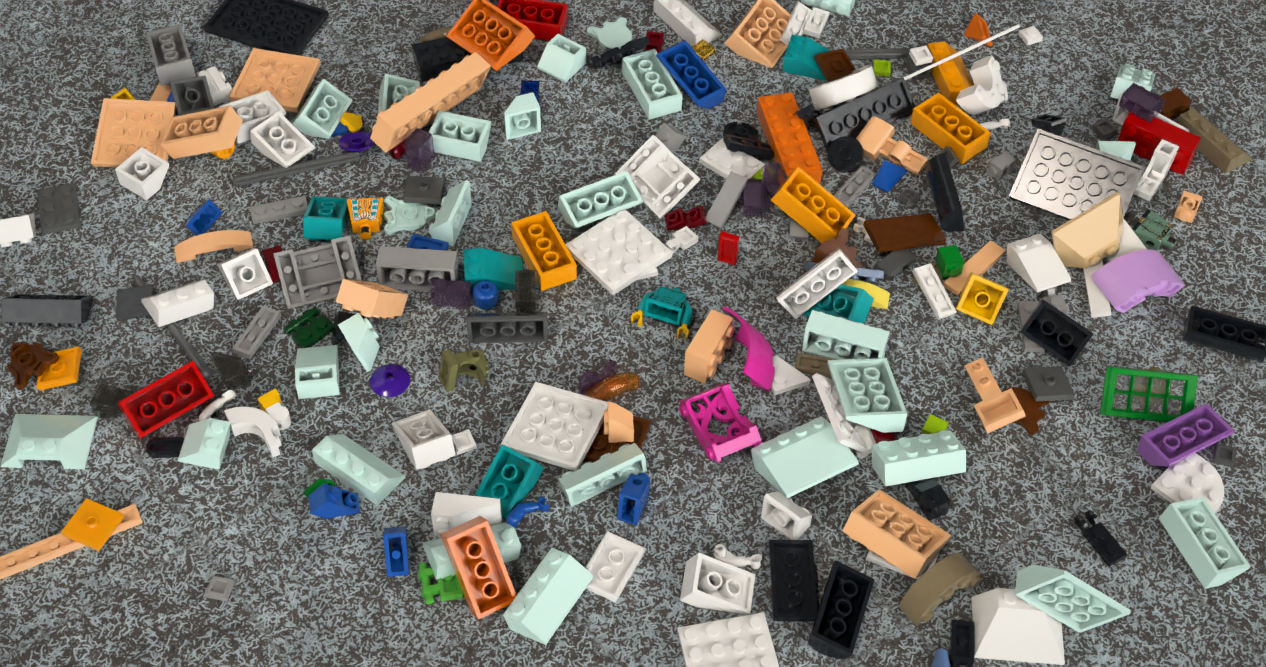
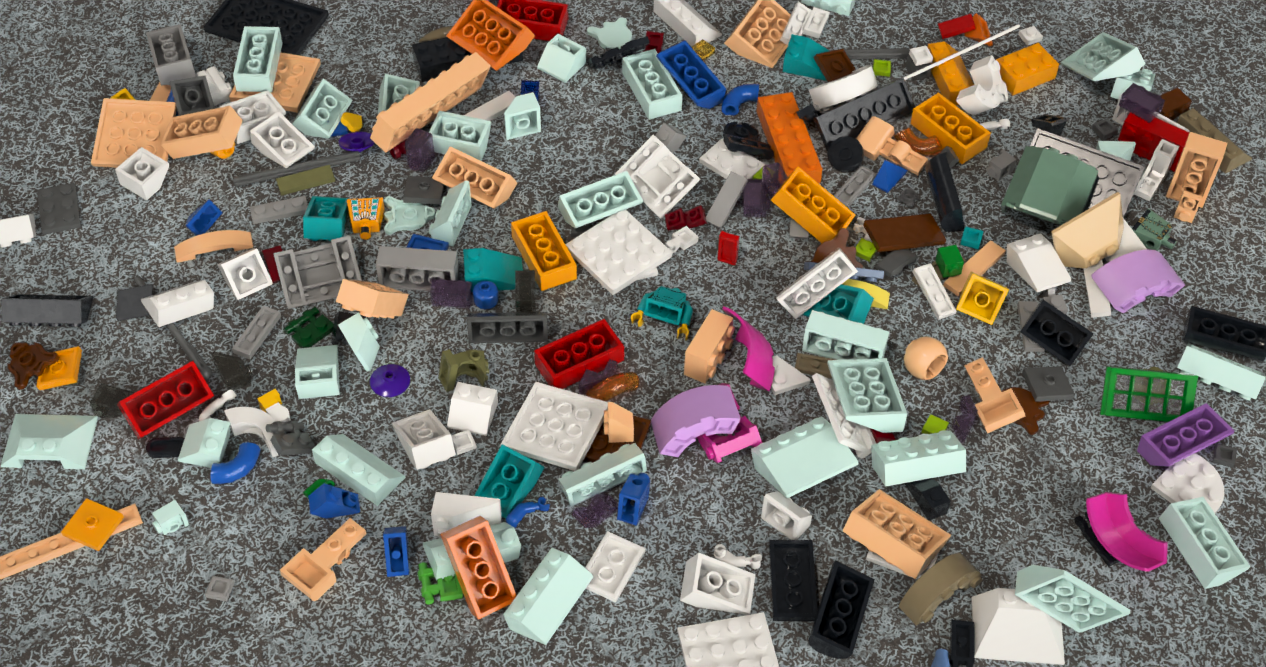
(169, 518): none -> light aqua brick
(238, 467): none -> blue cylinder
(257, 59): none -> light aqua brick
(290, 443): none -> dark grey plate
(305, 180): none -> olive tile
(312, 571): none -> light nougat plate
(472, 408): none -> white slope
(486, 182): none -> light nougat slope
(493, 108): none -> white tile
(570, 356): none -> red brick
(597, 512): none -> clear purple slope
(694, 413): none -> lavender panel
(739, 95): none -> blue cylinder
(865, 249): none -> lime plate
(922, 146): none -> clear orange cylinder
(925, 358): none -> light nougat wheel
(956, 26): none -> red tile
(964, 423): none -> clear purple slope
(971, 237): none -> teal plate
(1027, 68): none -> light orange brick
(1050, 185): none -> sand green windscreen
(1105, 58): none -> light aqua slope
(1120, 536): none -> dark pink panel
(1197, 167): none -> light nougat brick
(1221, 371): none -> light aqua slope

